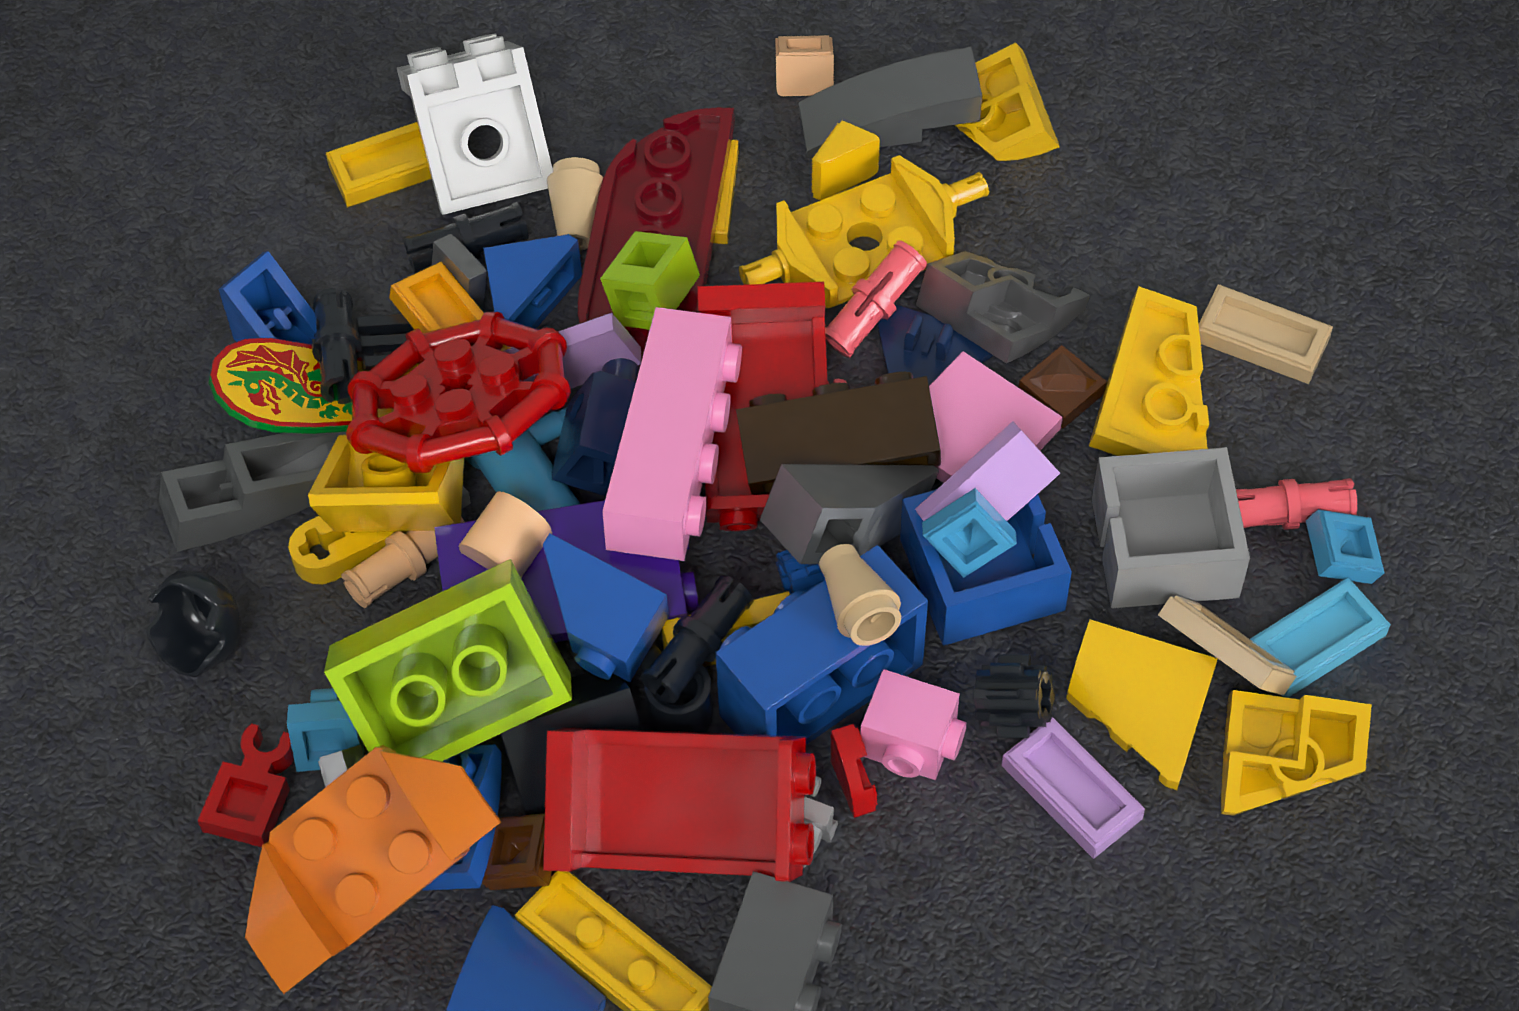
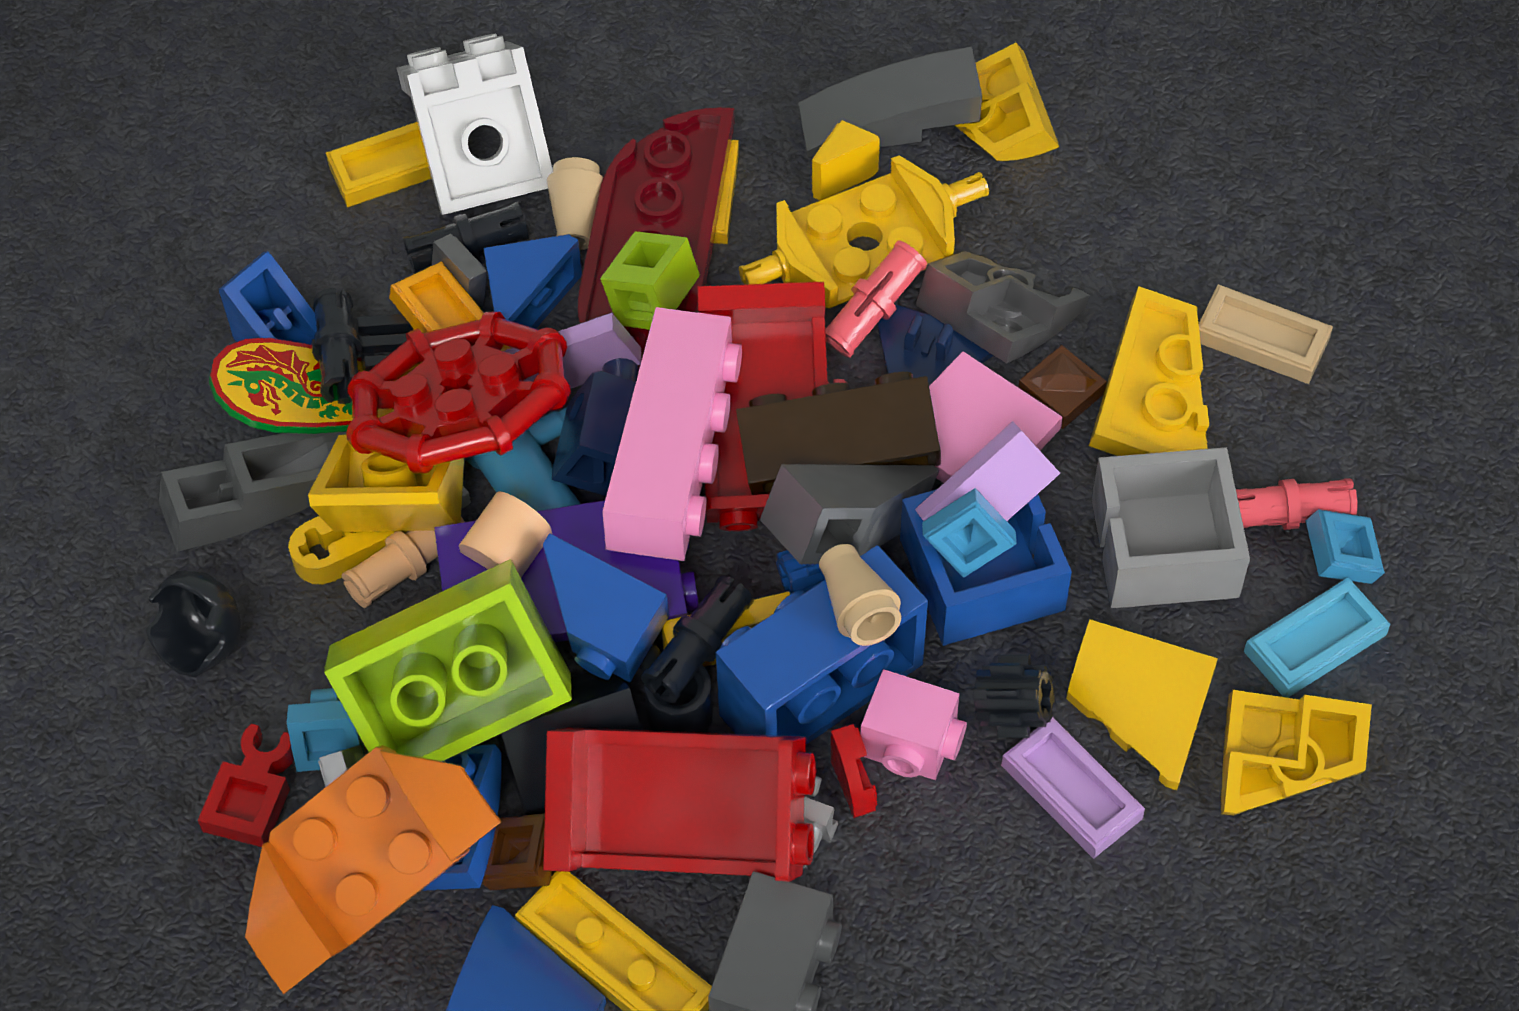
(804, 65): light nougat slope -> none
(1228, 644): tan tile -> none

